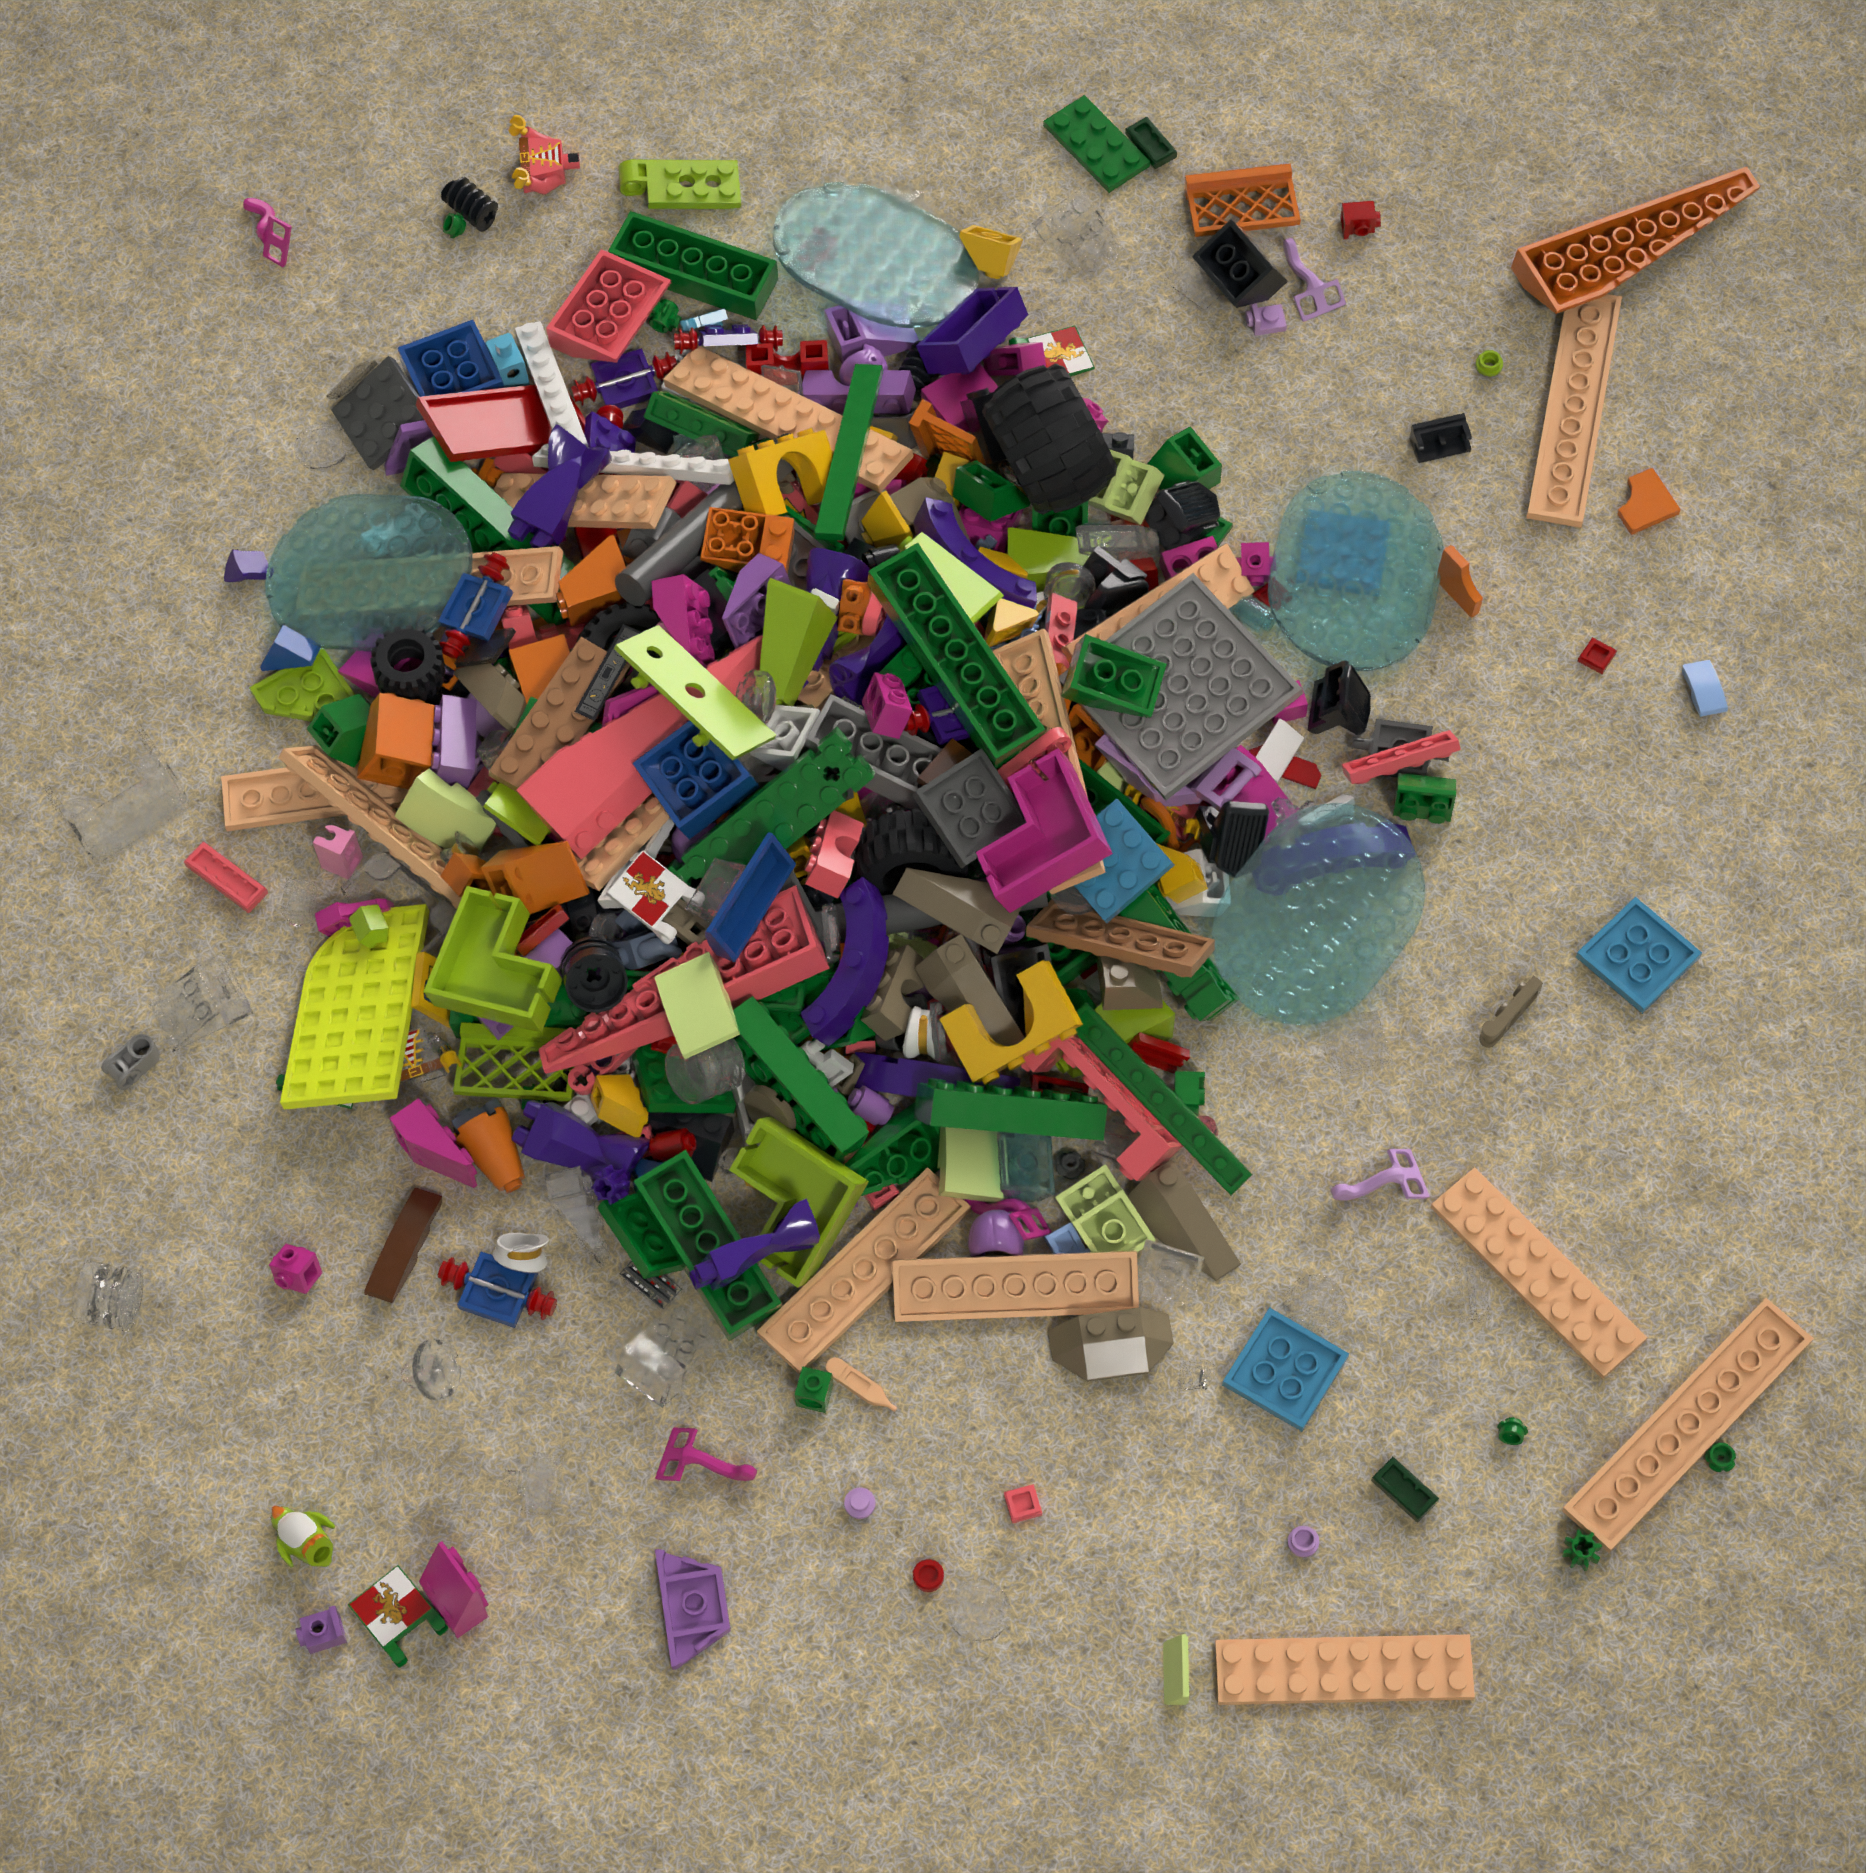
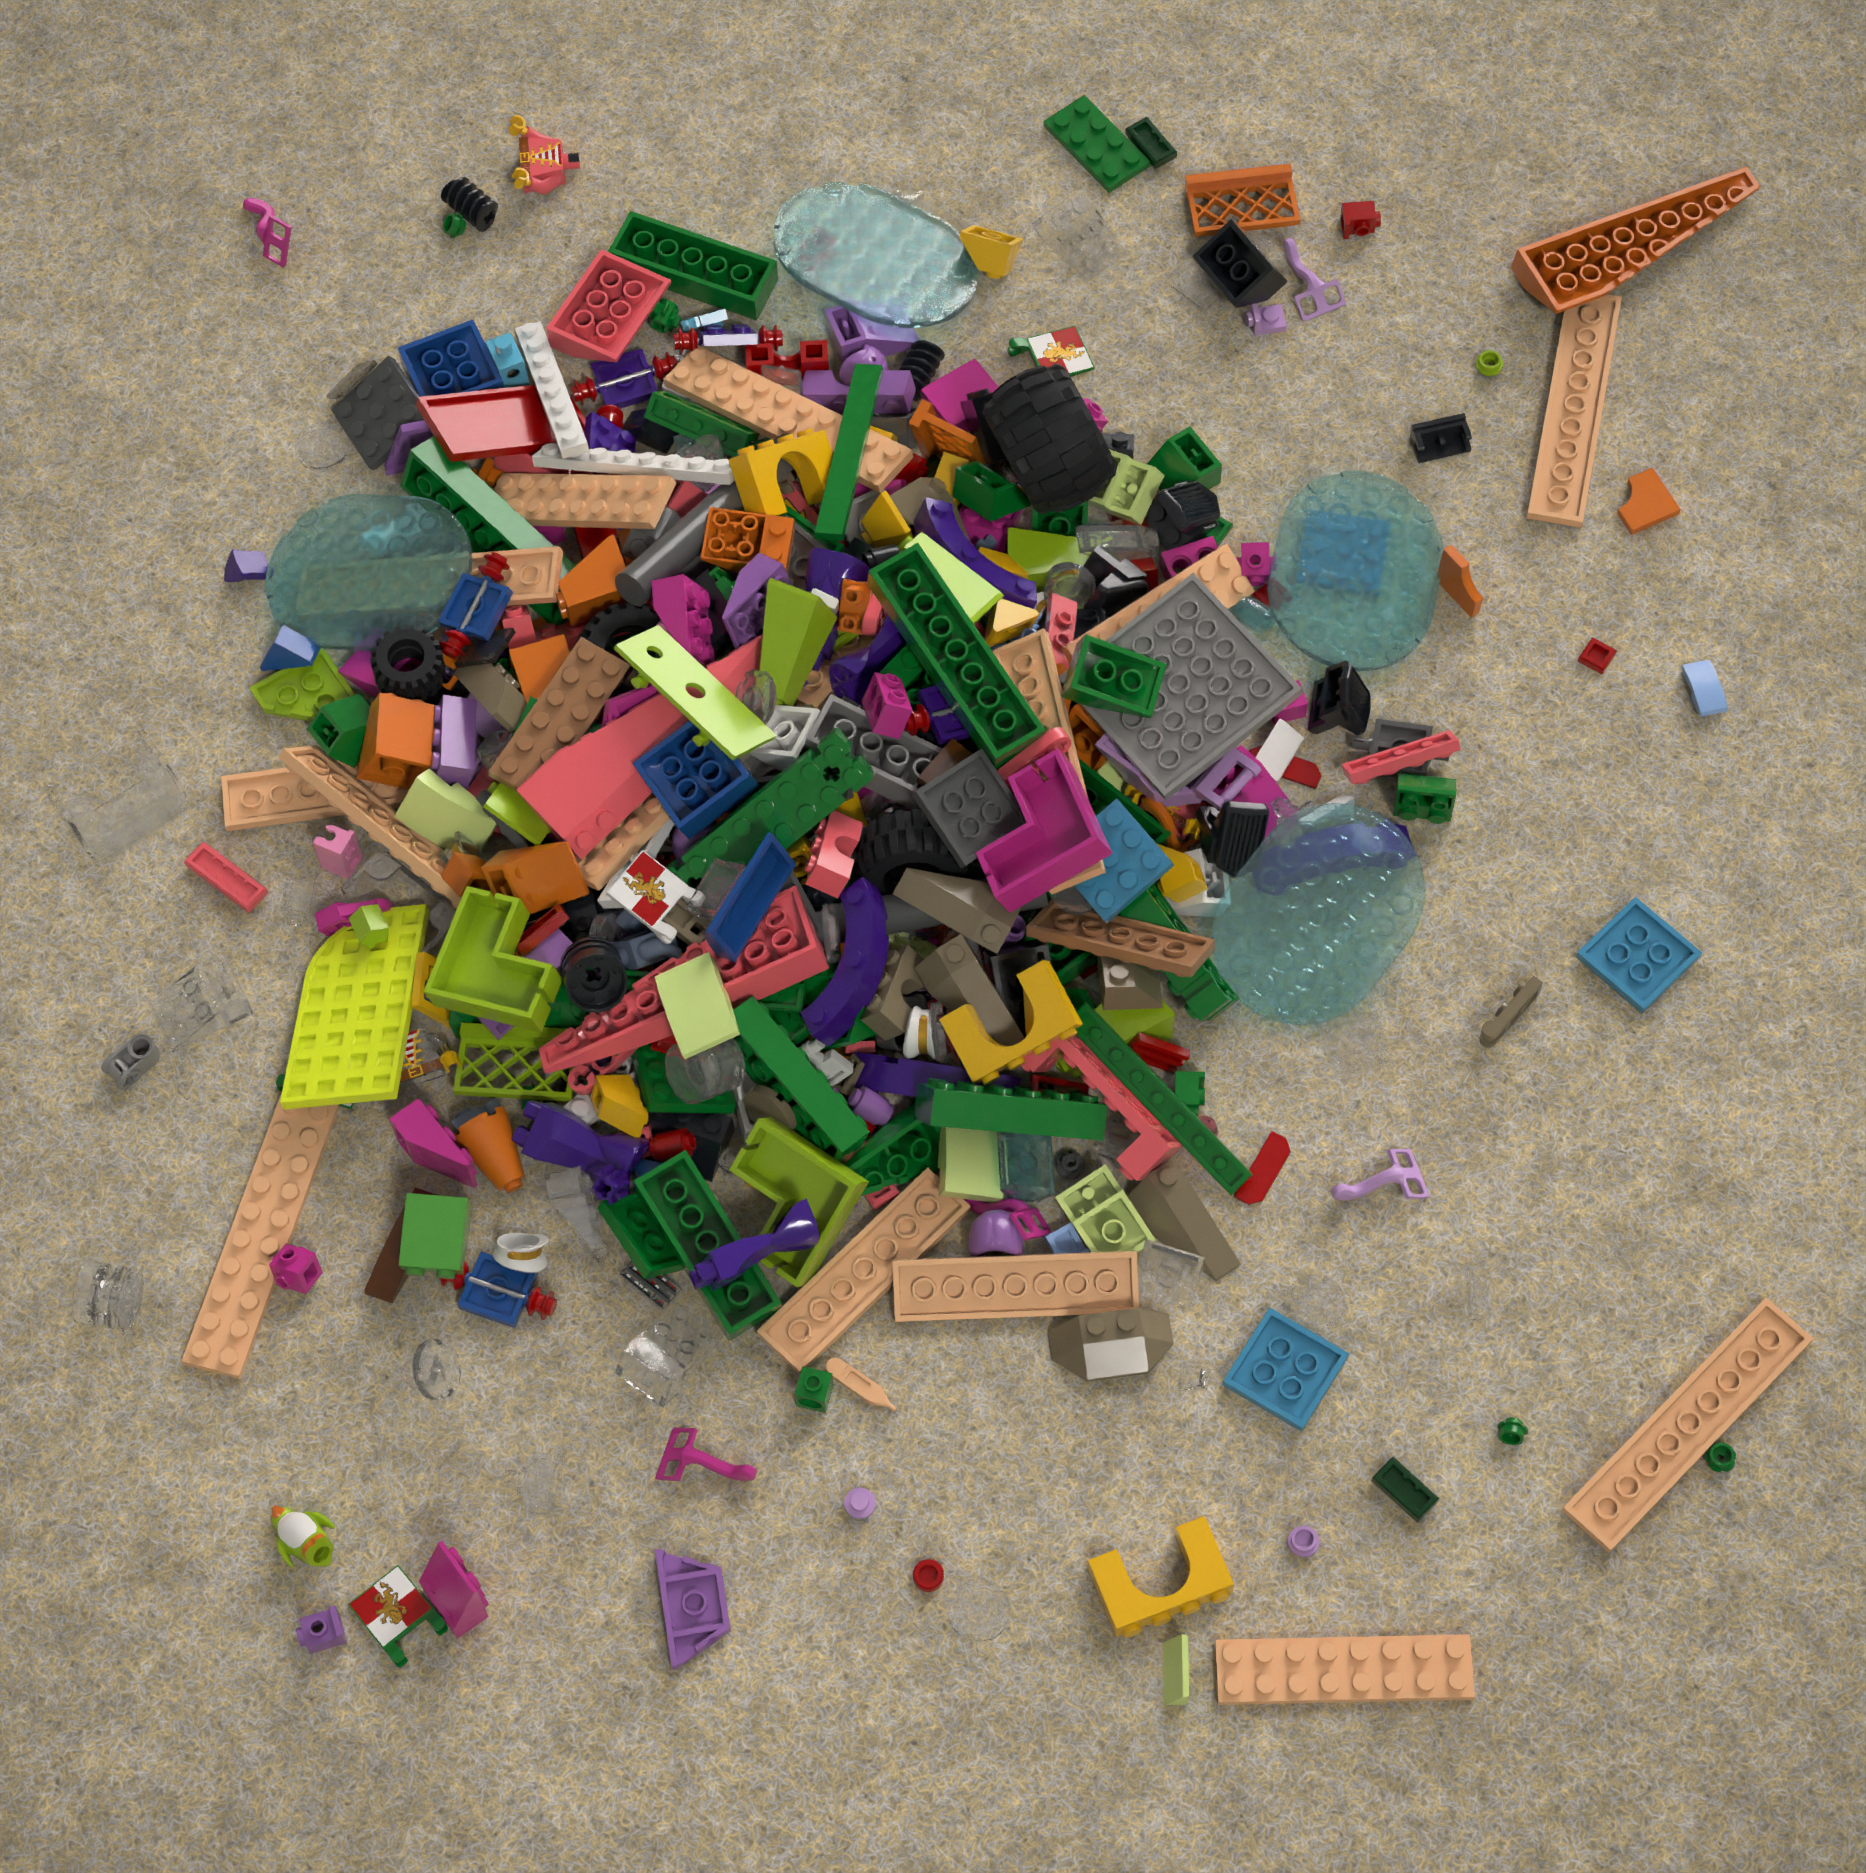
(259, 1231): none -> light nougat plate
(435, 1235): none -> bright green slope
(550, 500): dark purple hips -> none
(605, 677): sticker -> none
(664, 178): lime hinge -> none
(972, 330): dark purple piece -> none
(1014, 359): dark pink slope -> none
(1022, 1503): coral tile -> none
(1131, 1609): none -> yellow arch
(1264, 1169): none -> red piece
(1538, 1272): light nougat plate -> none
(1576, 1555): green gear -> none

